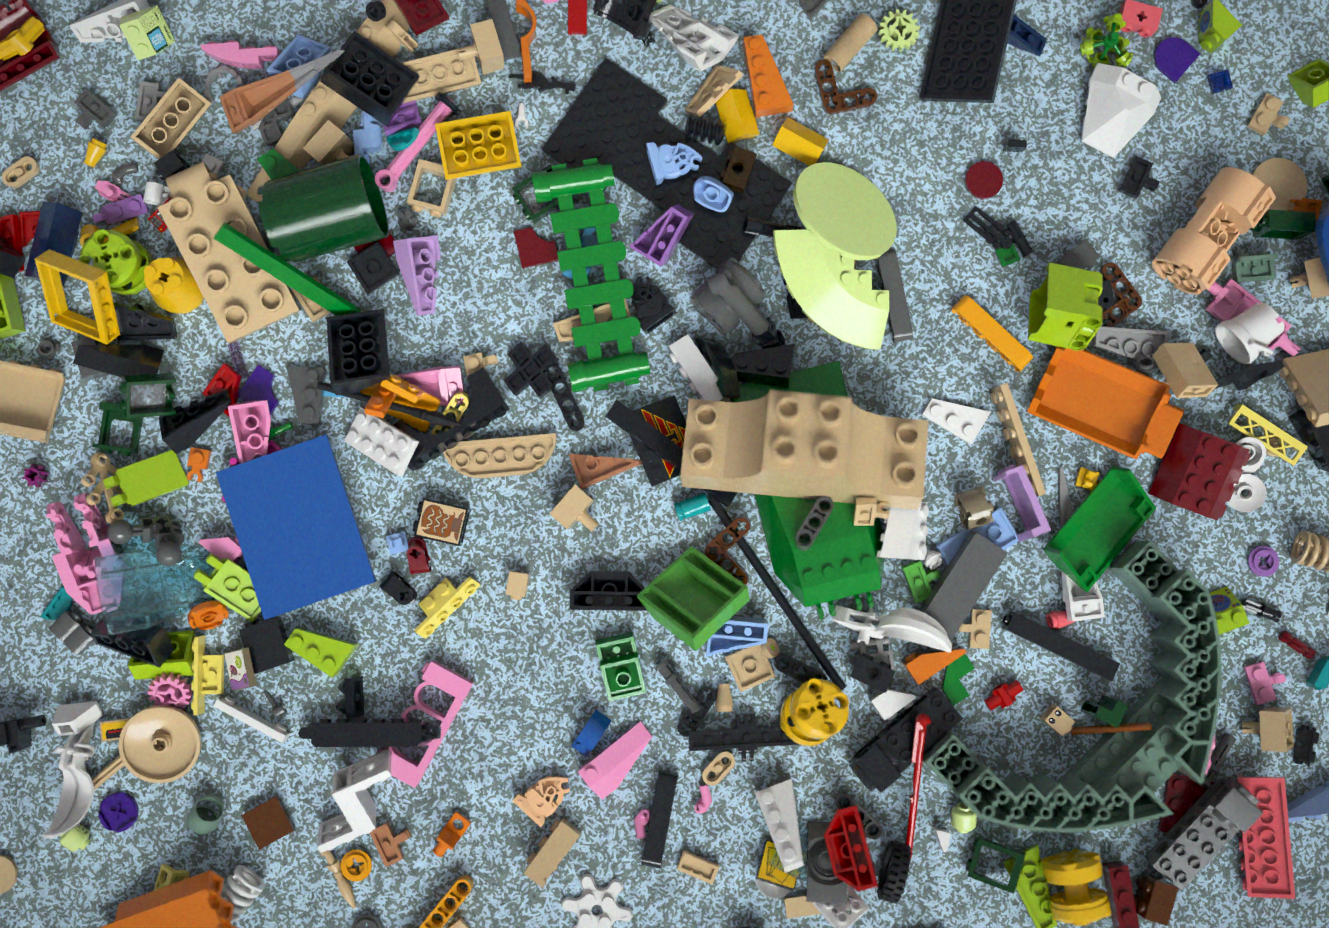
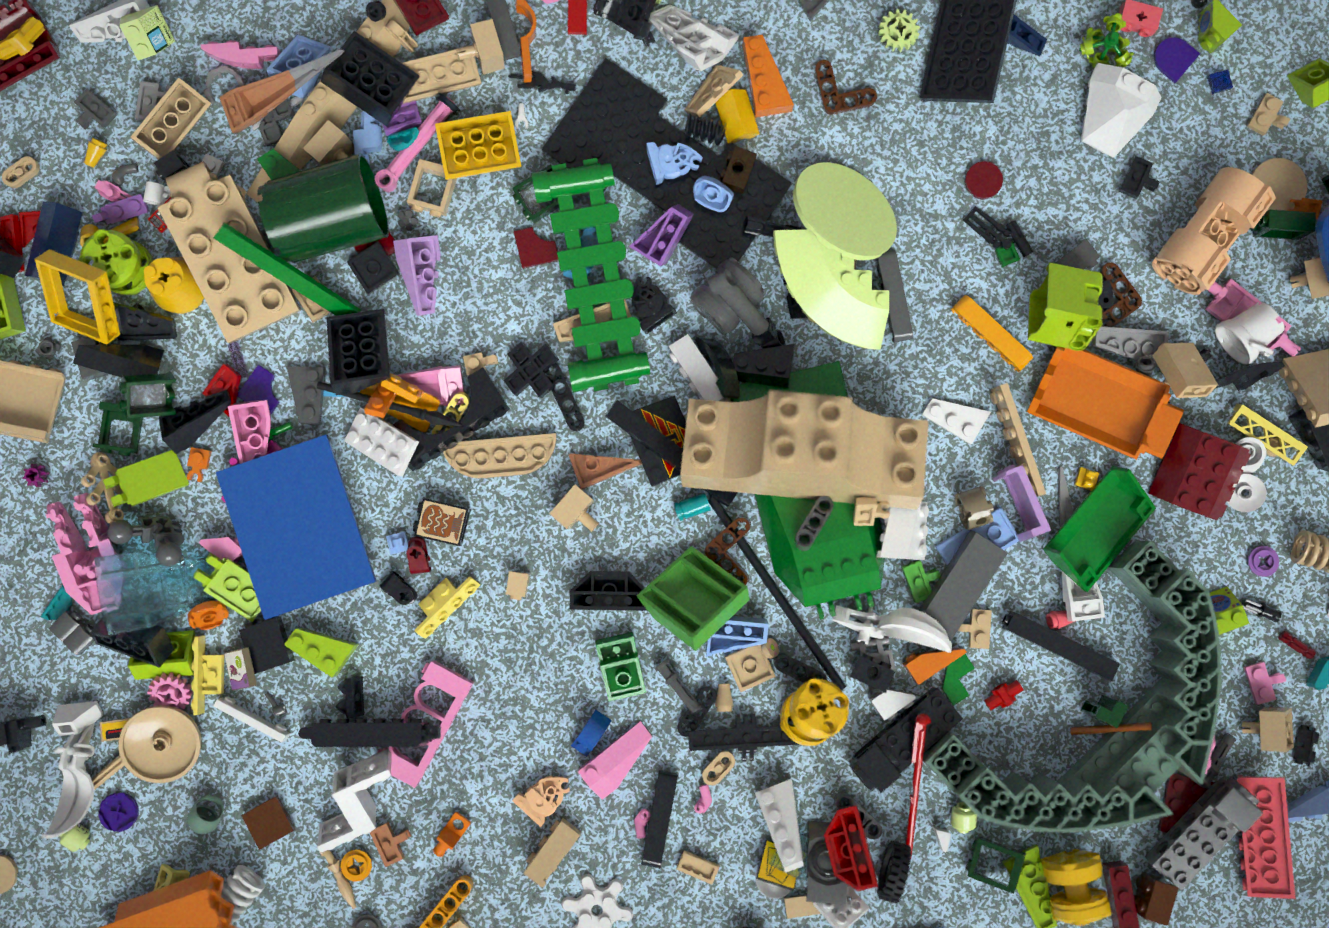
(800, 142): yellow piece -> none
(859, 33): tan piece -> none
(933, 559): white plate -> none
(1015, 146): black tile -> none
(1057, 720): tan brick -> none
(1254, 268): sand green bracket -> none

